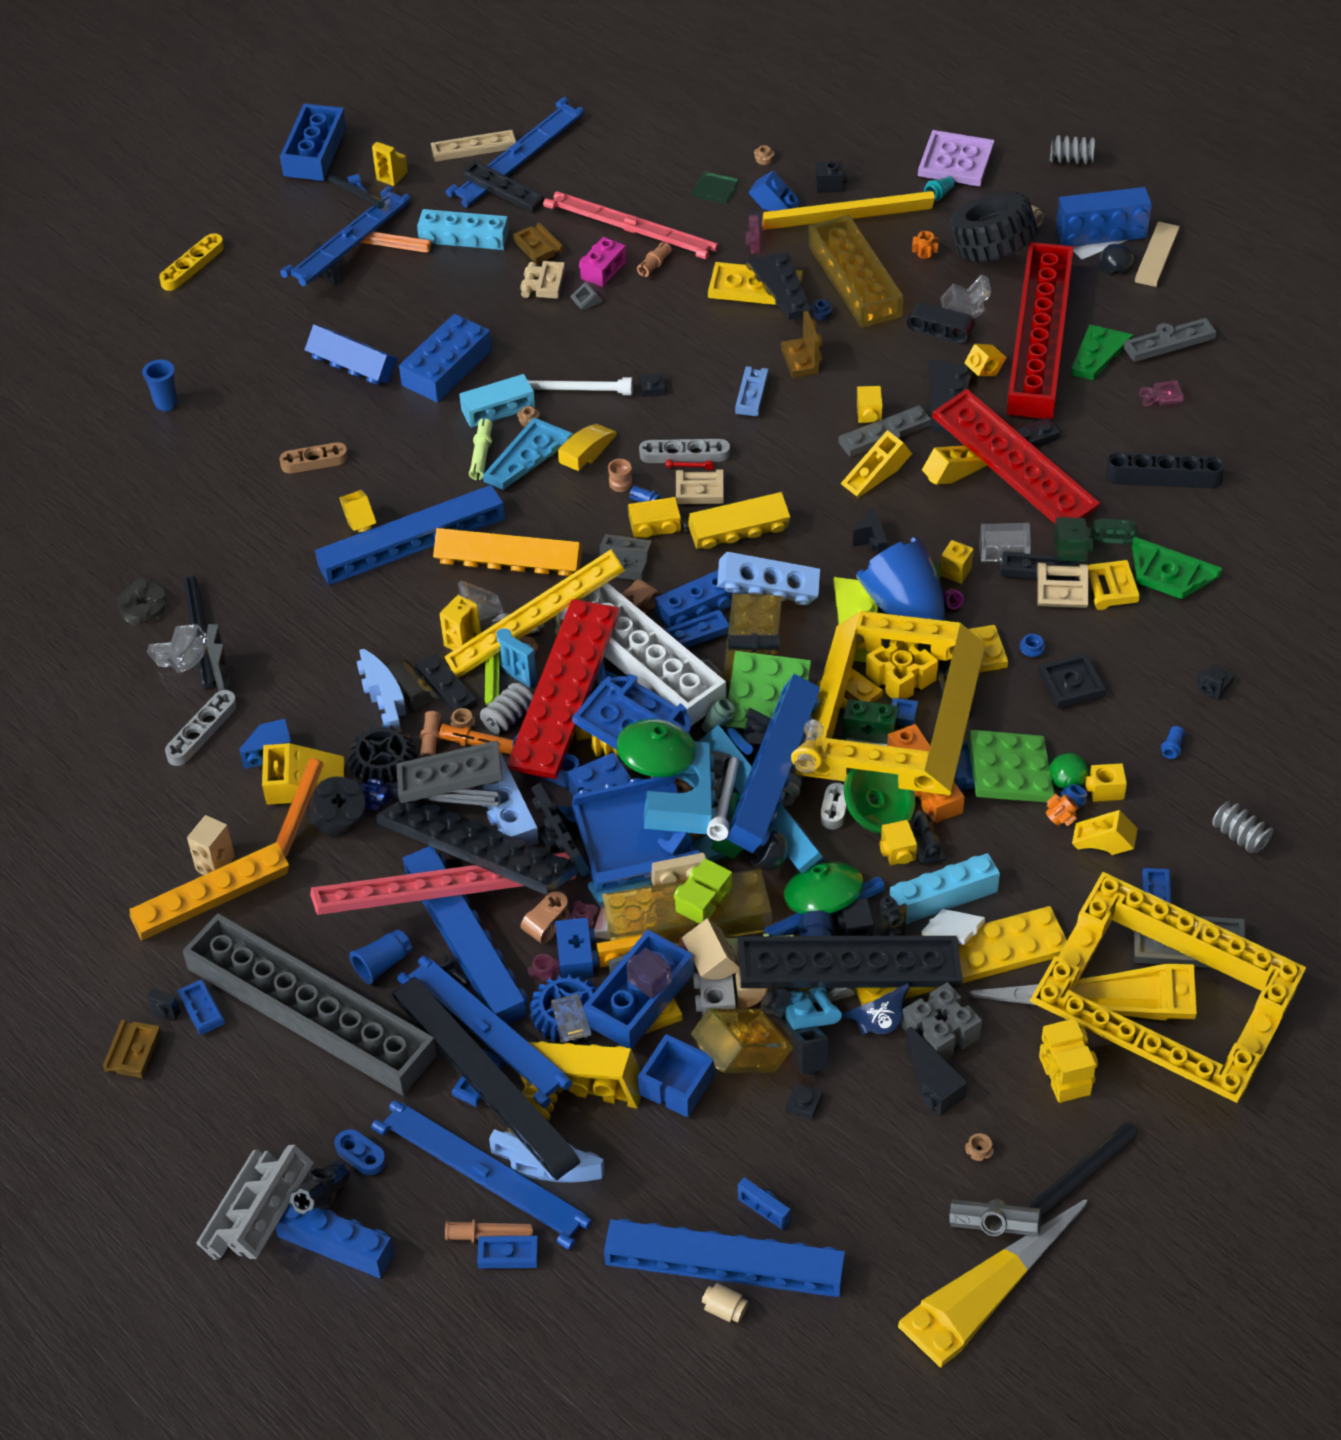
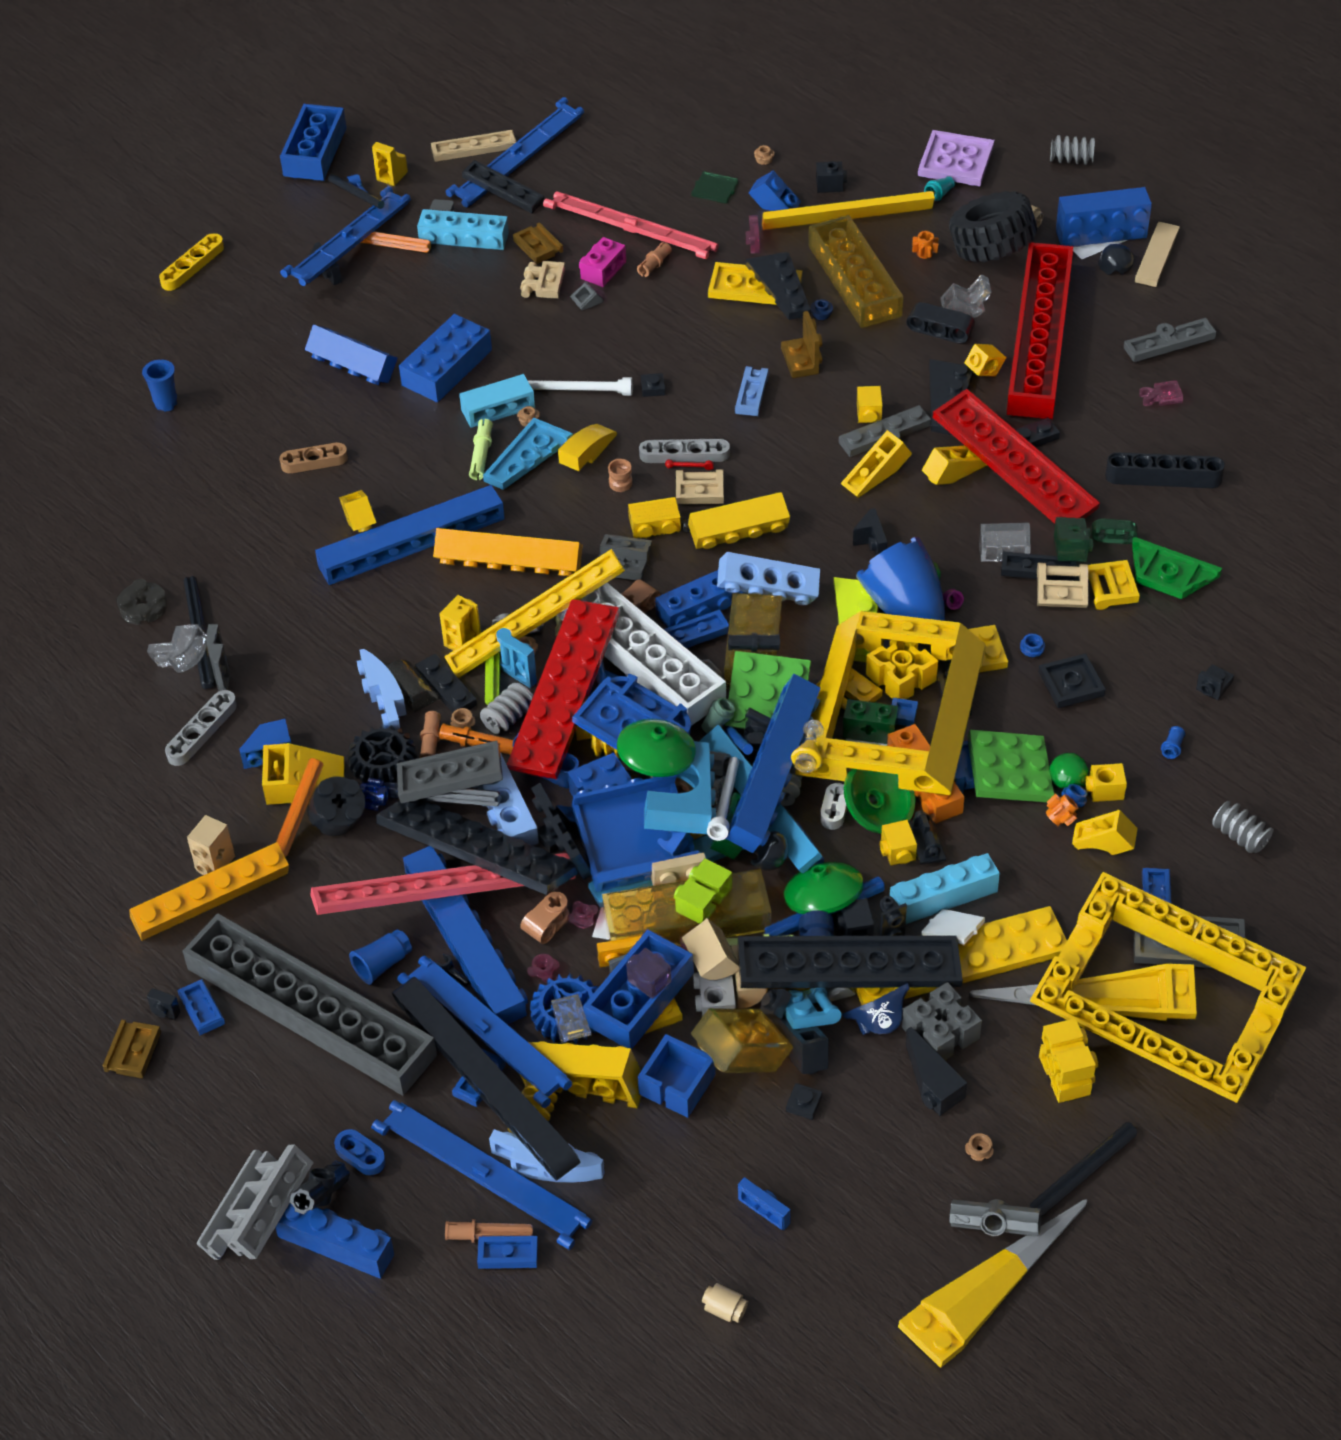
(442, 205): none -> dark grey slope
(487, 601): clear slope -> none
(574, 948): blue brick -> none
(643, 495): blue pin -> none
(724, 1257): blue brick -> none
(956, 561): yellow brick -> none
(1097, 350): green wing -> none

